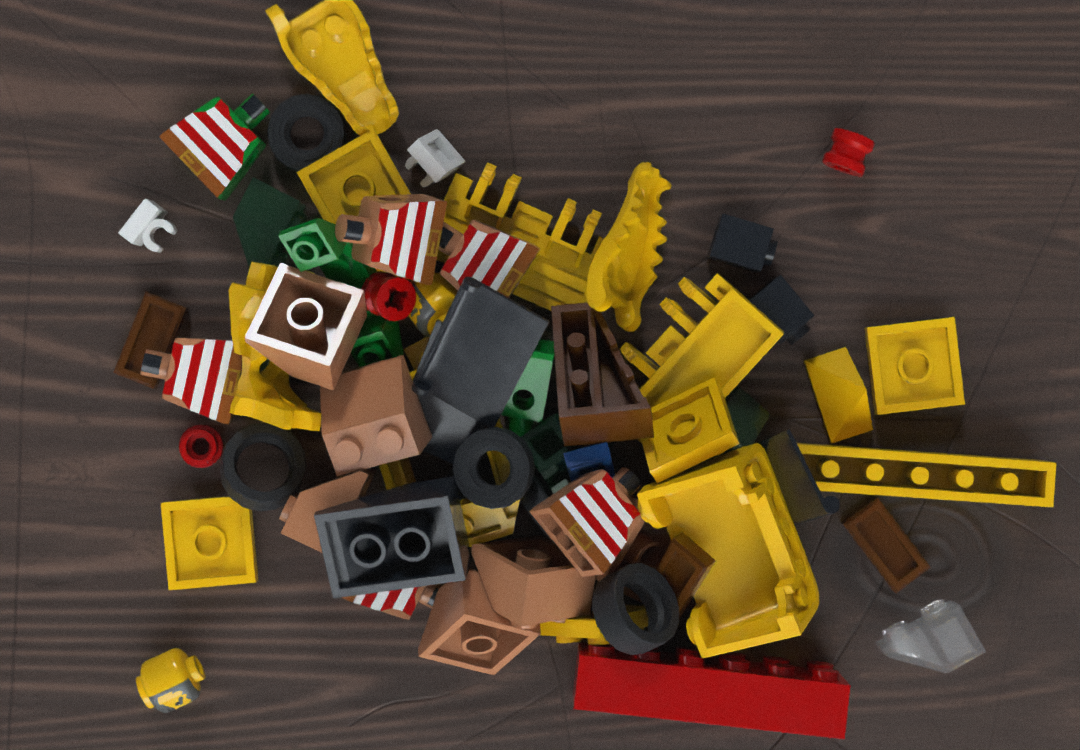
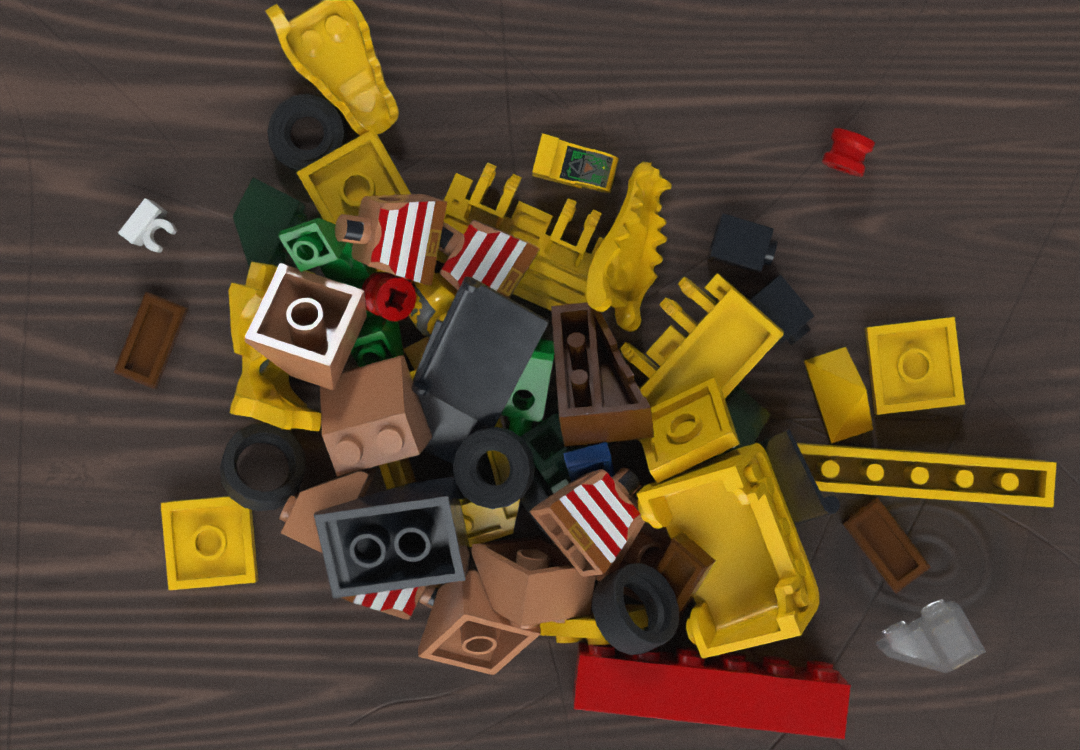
(170, 680): yellow head -> none
(188, 450): red plate -> none
(198, 375): torso -> none
(219, 142): torso -> none
(434, 156): white tile -> none
(574, 165): none -> leg

